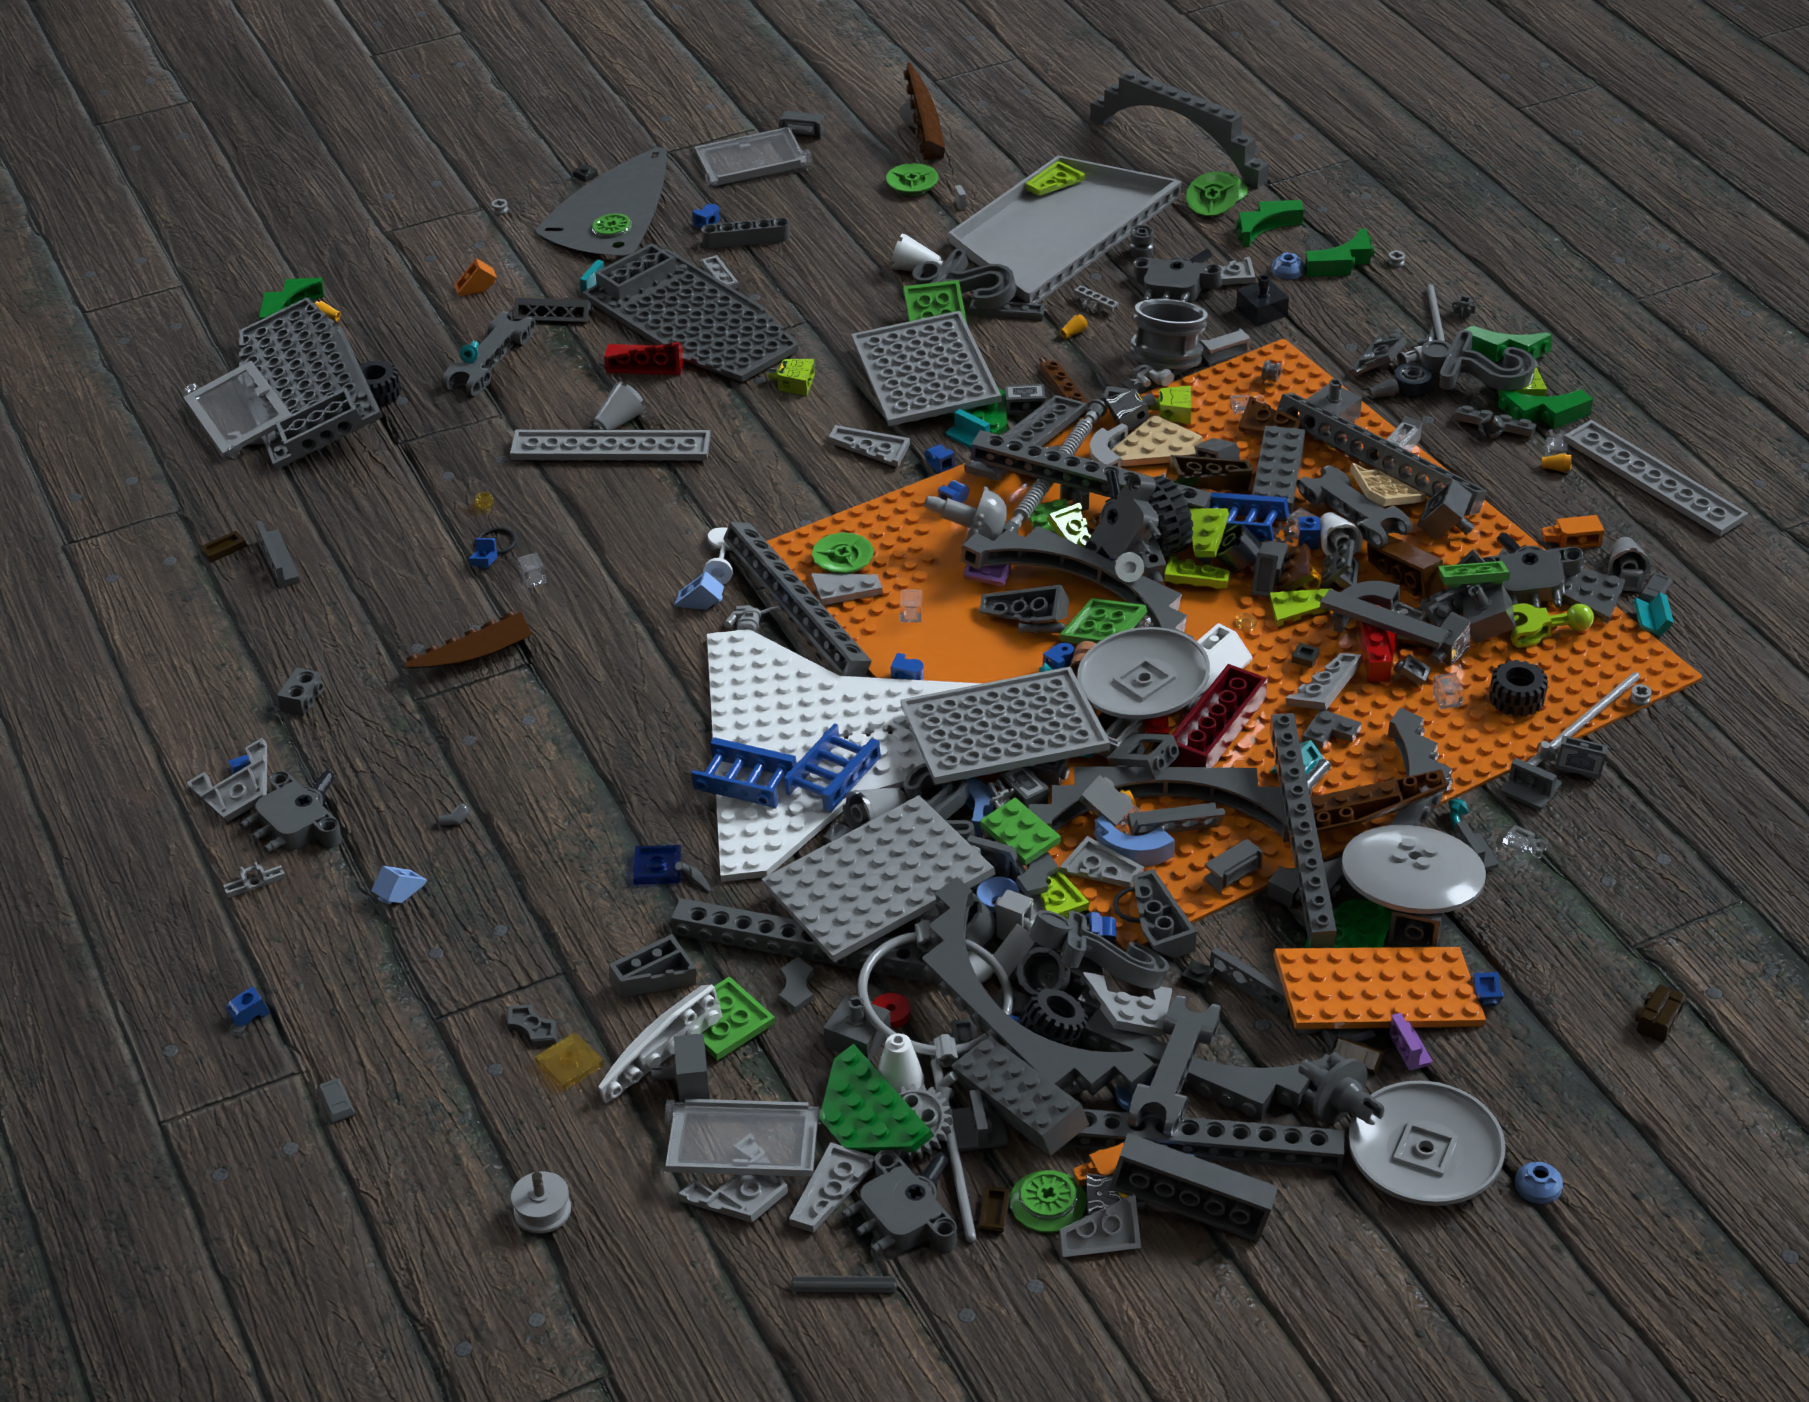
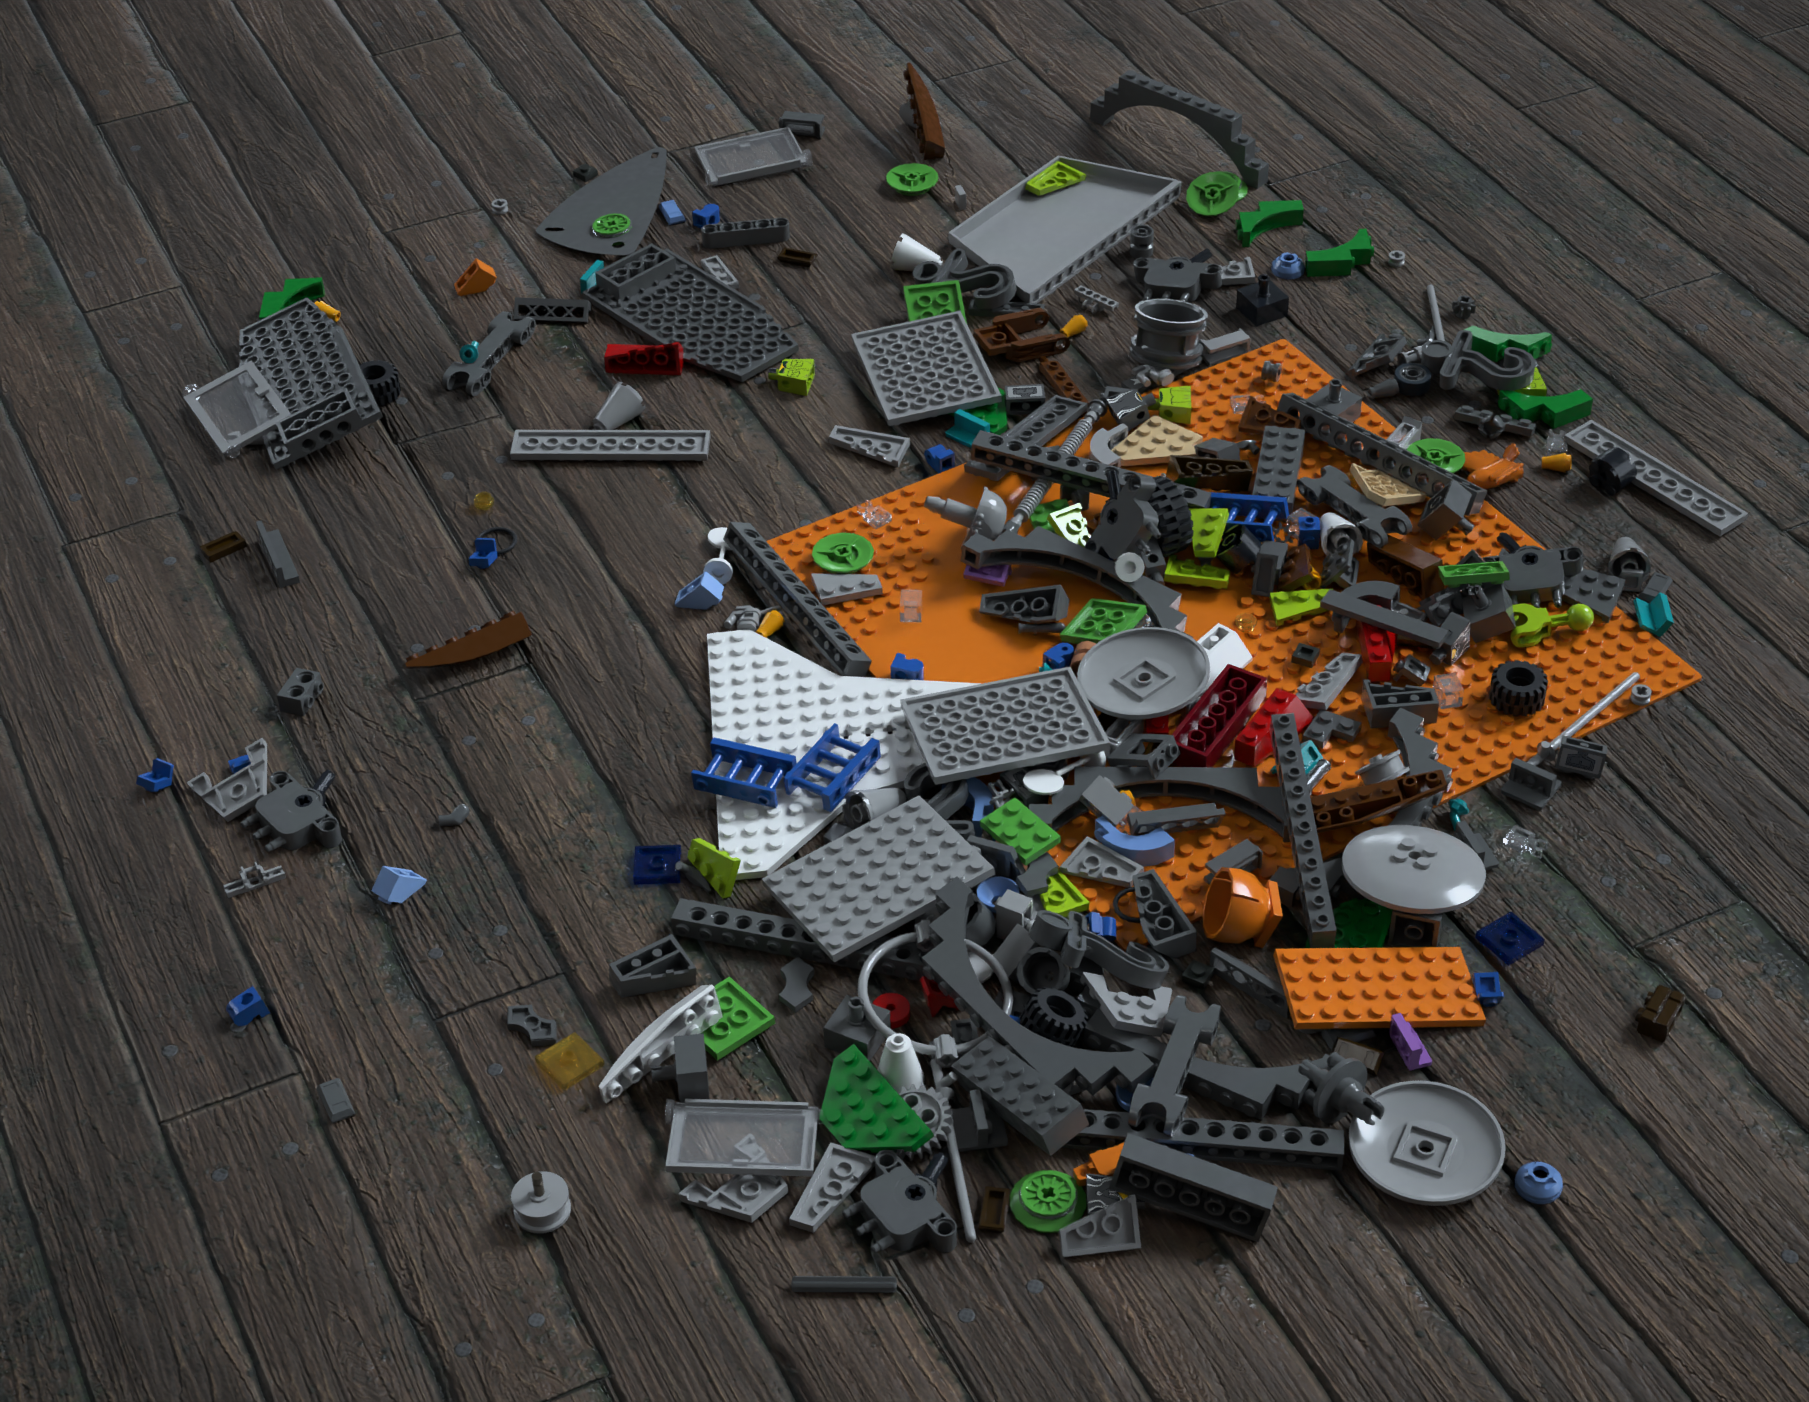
(157, 778): none -> blue bracket
(531, 570): clear brick -> none
(671, 212): none -> medium blue tile
(714, 865): none -> lime wing
(771, 623): none -> light orange cone
(797, 257): none -> dark brown tile
(874, 516): none -> clear plate
(934, 997): none -> red slope
(954, 491): blue leg -> none
(1003, 337): none -> reddish brown plate
(1050, 782): none -> white piece
(1241, 908): none -> orange plate
(1249, 444): none -> dark grey bar
(1254, 741): none -> red wedge
(1382, 768): none -> light grey wheel
(1384, 701): none -> dark grey wedge
(1439, 452): none -> bright green piece
(1491, 471): none -> orange animal
(1510, 938): none -> clear blue tile
(1575, 532): orange hinge -> none
(1612, 470): none -> black brick

